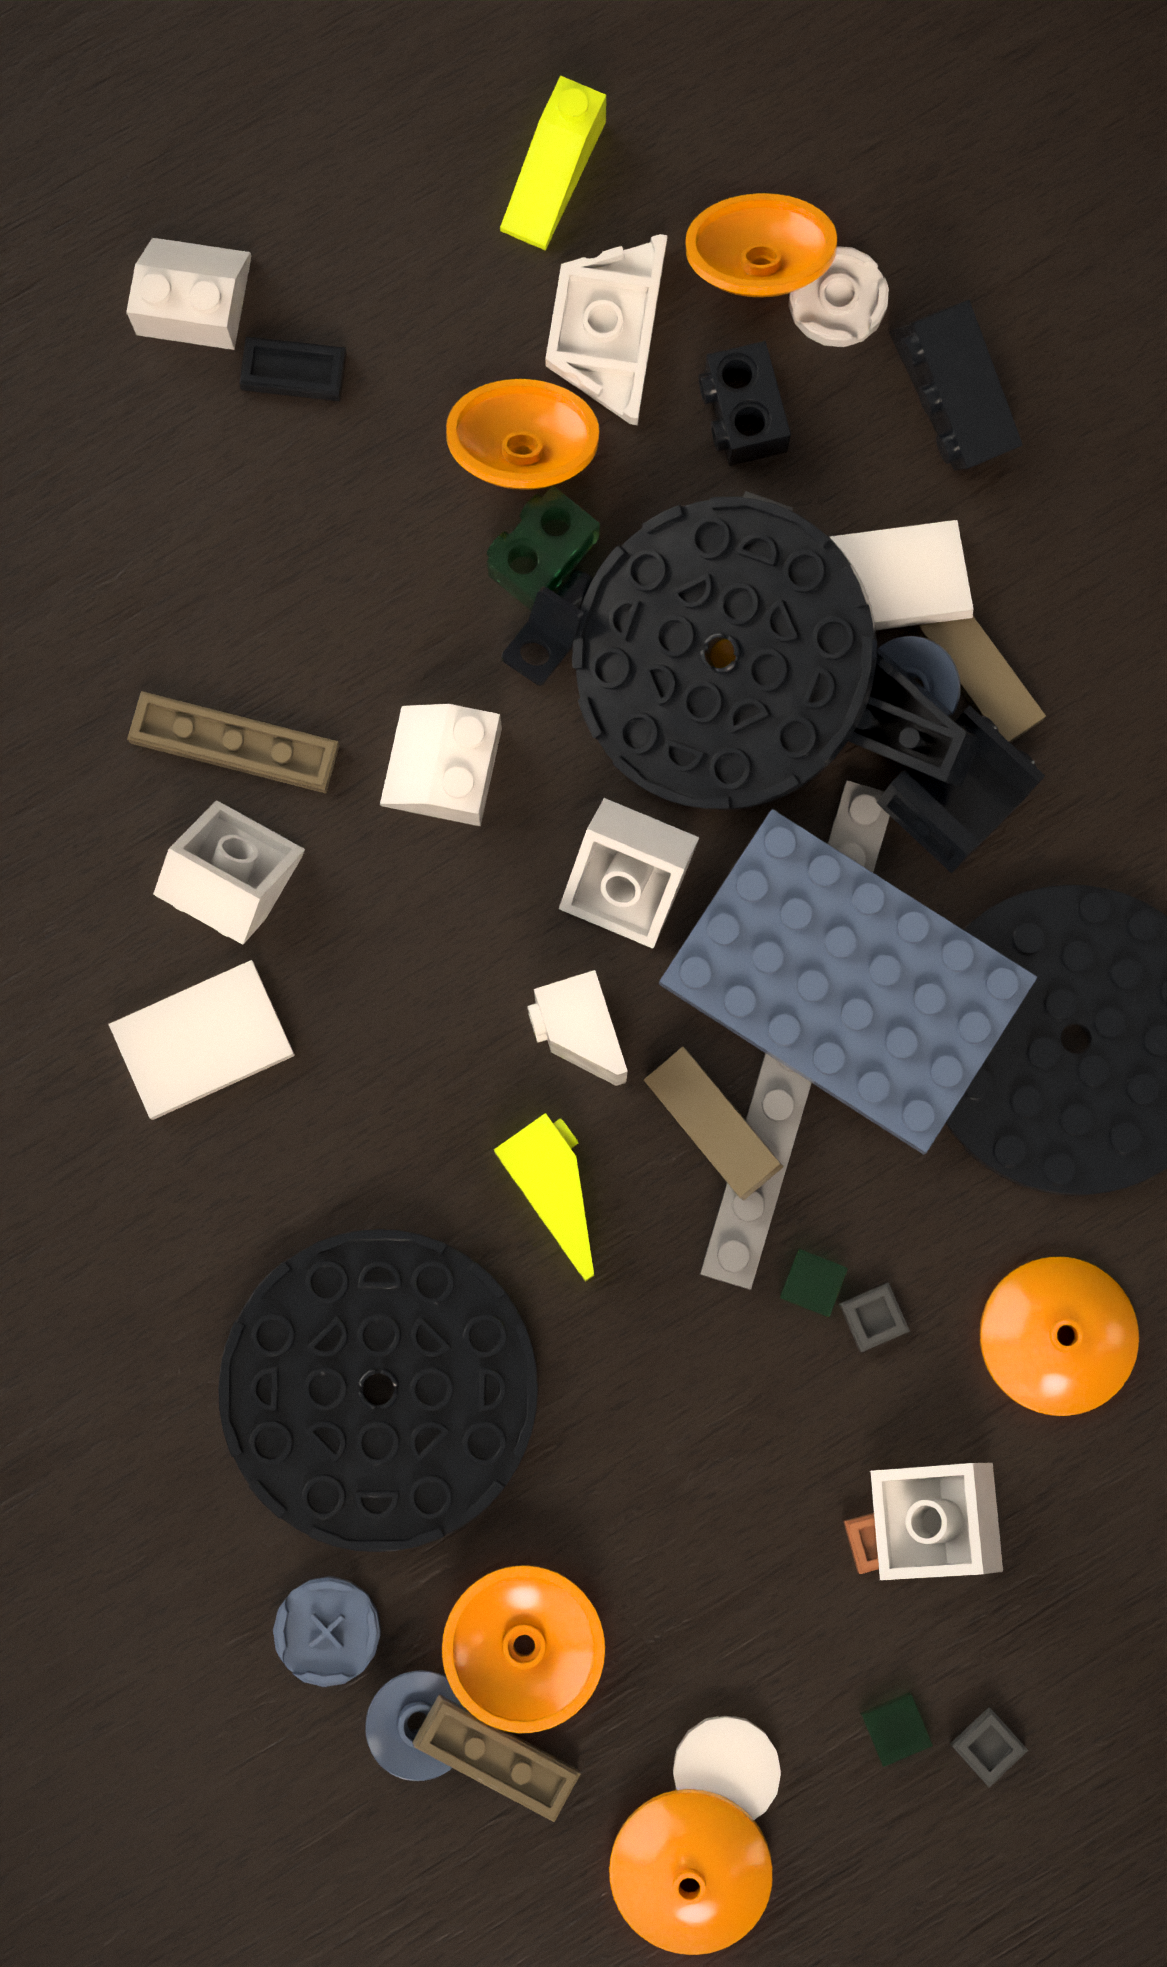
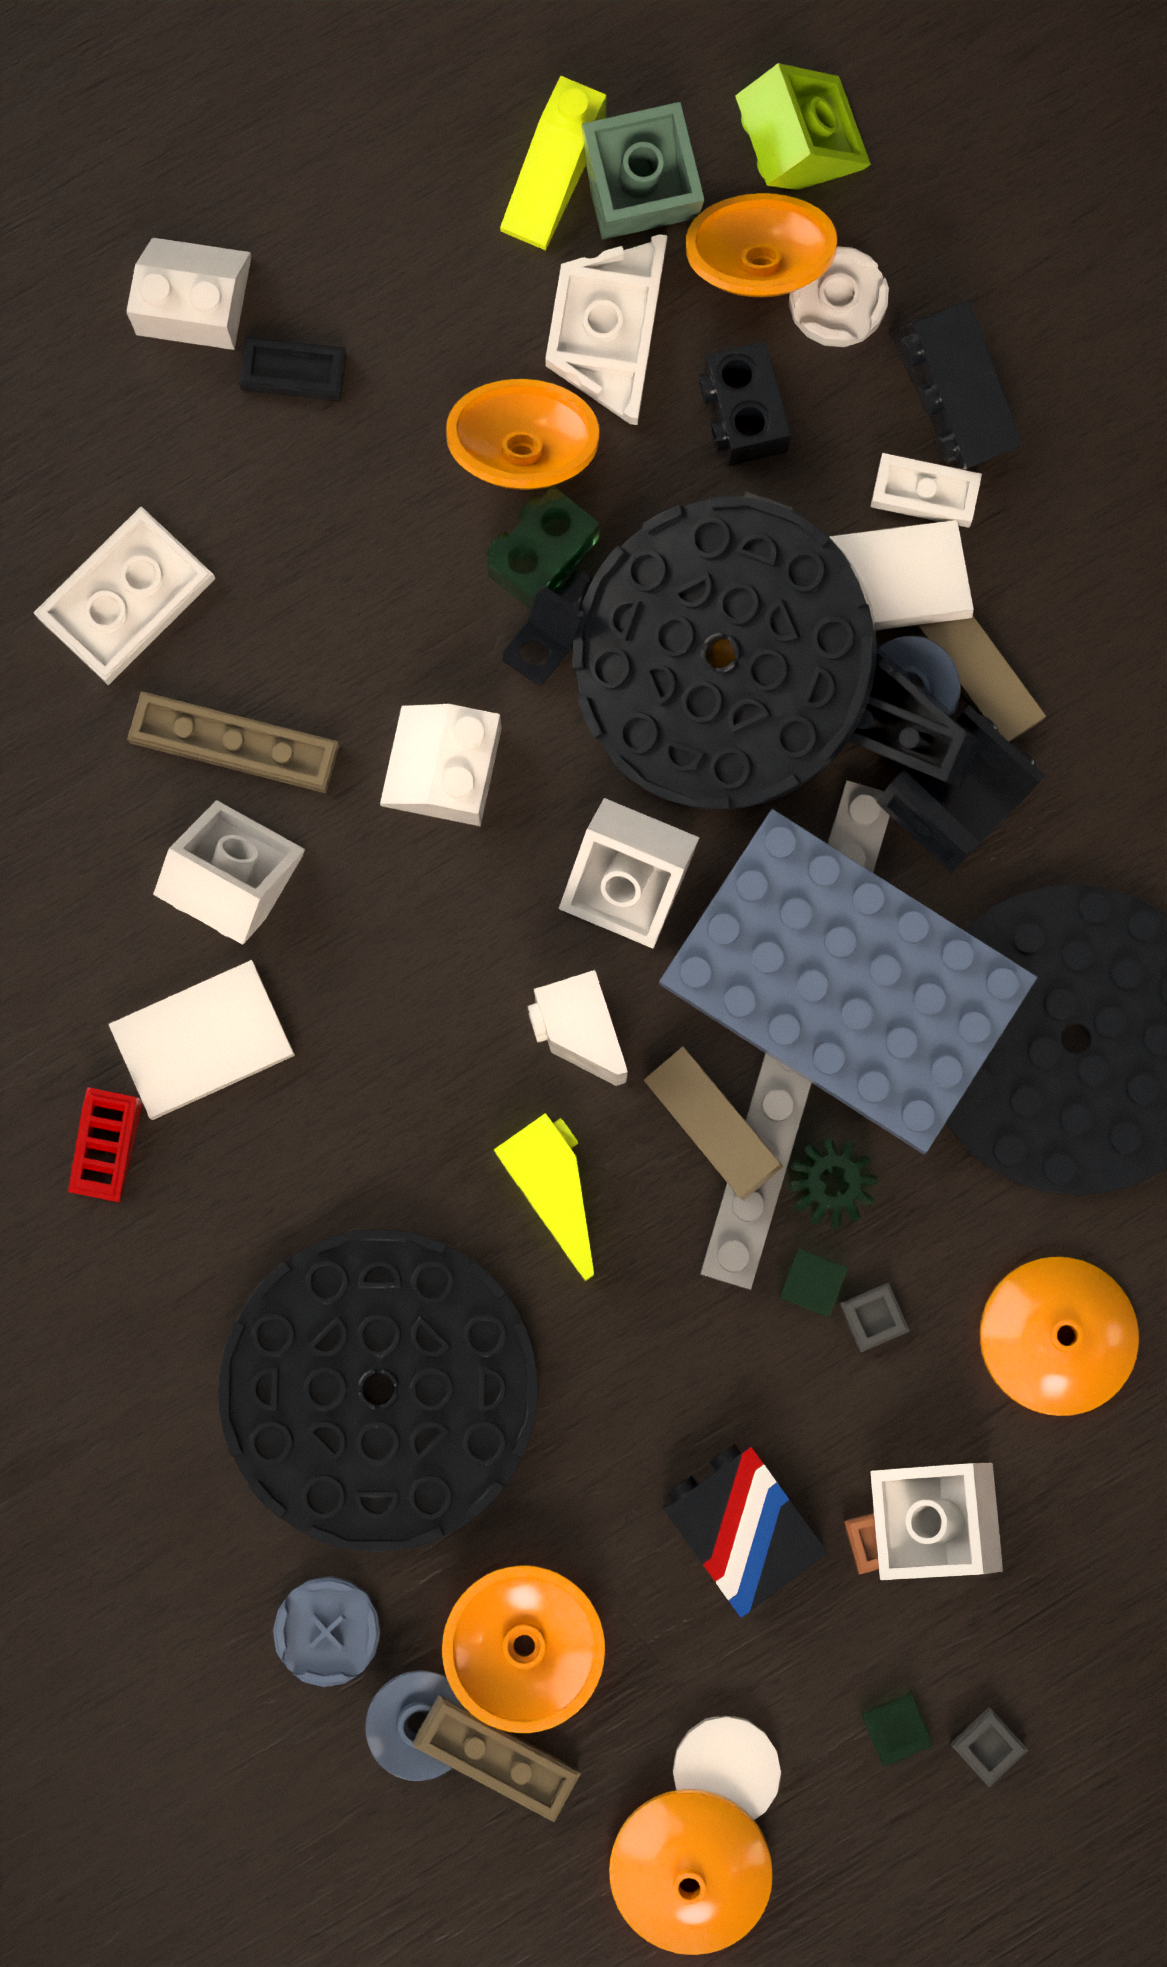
(89, 1121): none -> red slope
(124, 595): none -> white tile
(641, 171): none -> sand green slope
(743, 1528): none -> panel
(801, 127): none -> lime slope
(815, 1188): none -> clear green gear
(925, 490): none -> white plate

